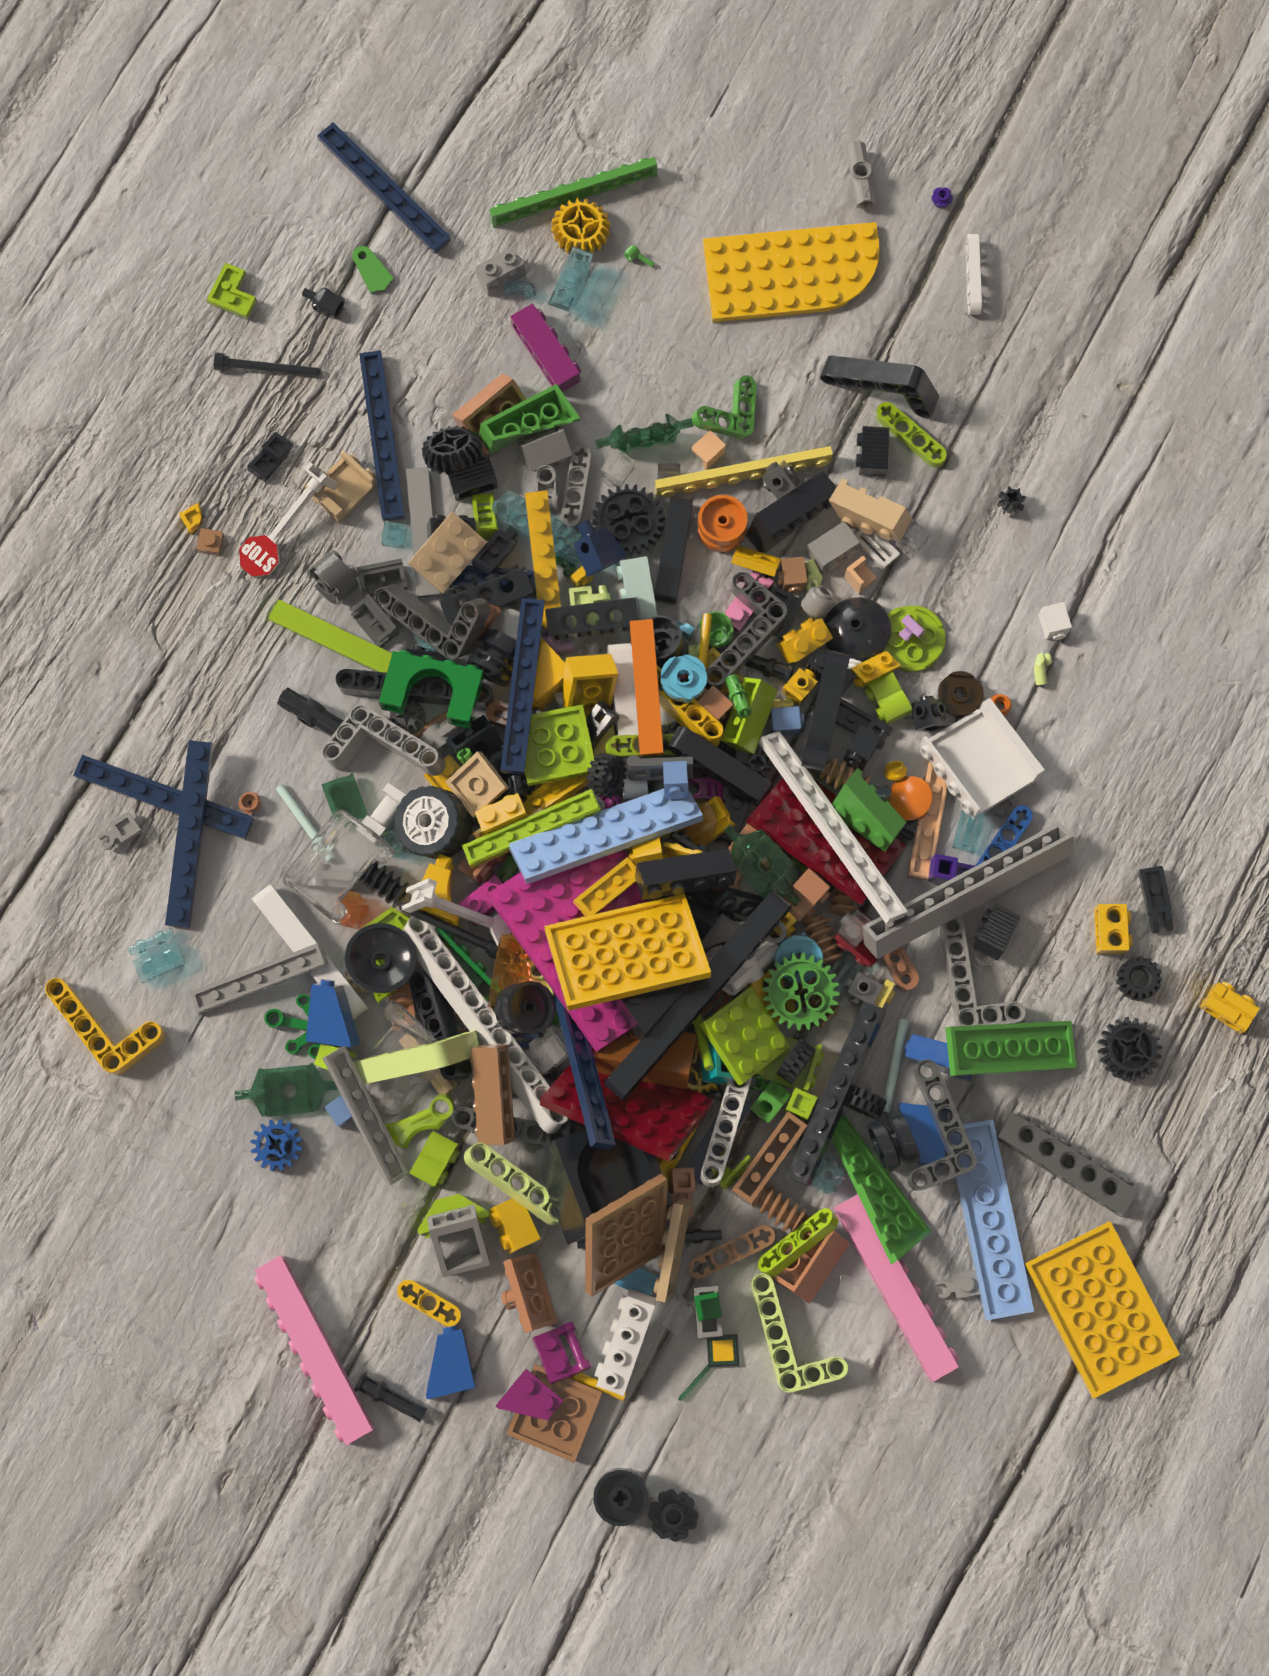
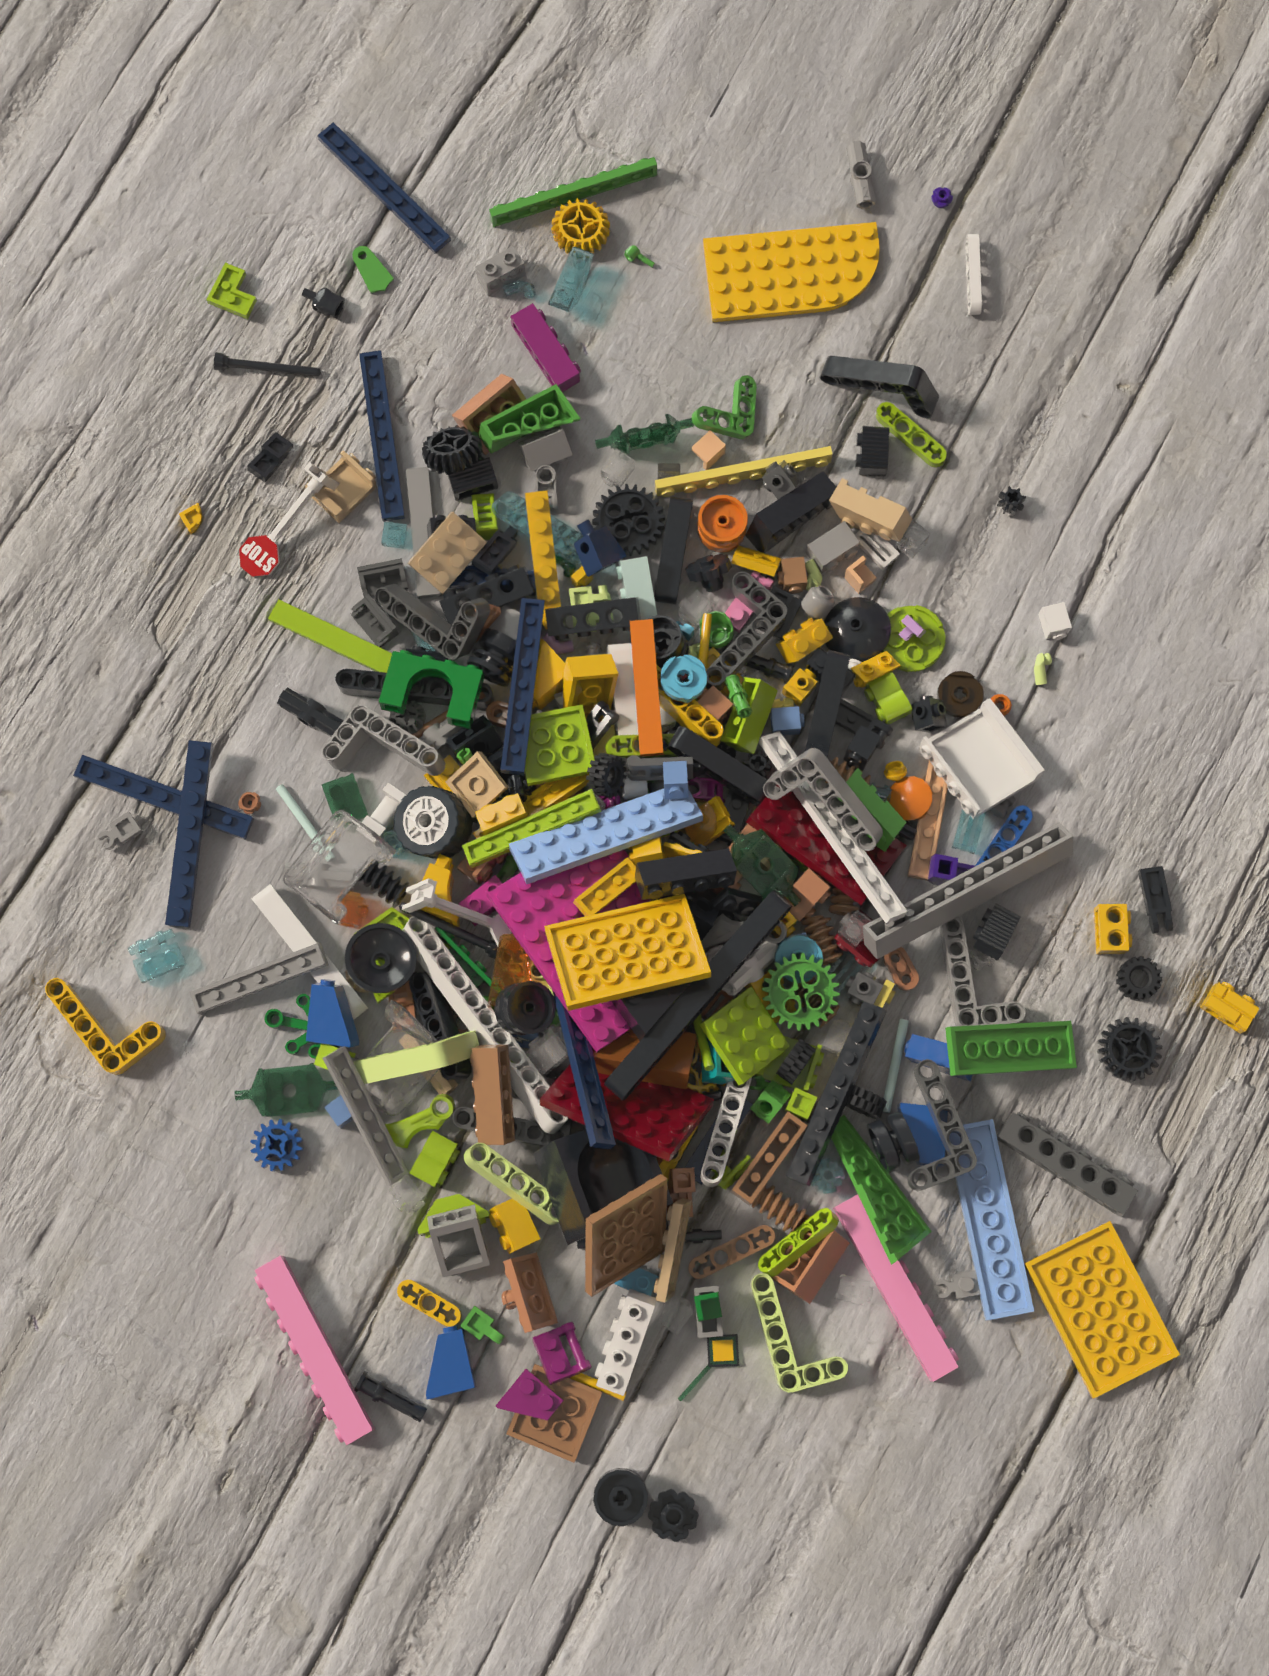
(210, 541): medium nougat plate -> none
(333, 577): dark grey brick -> none
(479, 1324): none -> bright green plate
(576, 487): light grey beam -> none
(709, 571): none -> black plant
(828, 794): none -> light grey beam

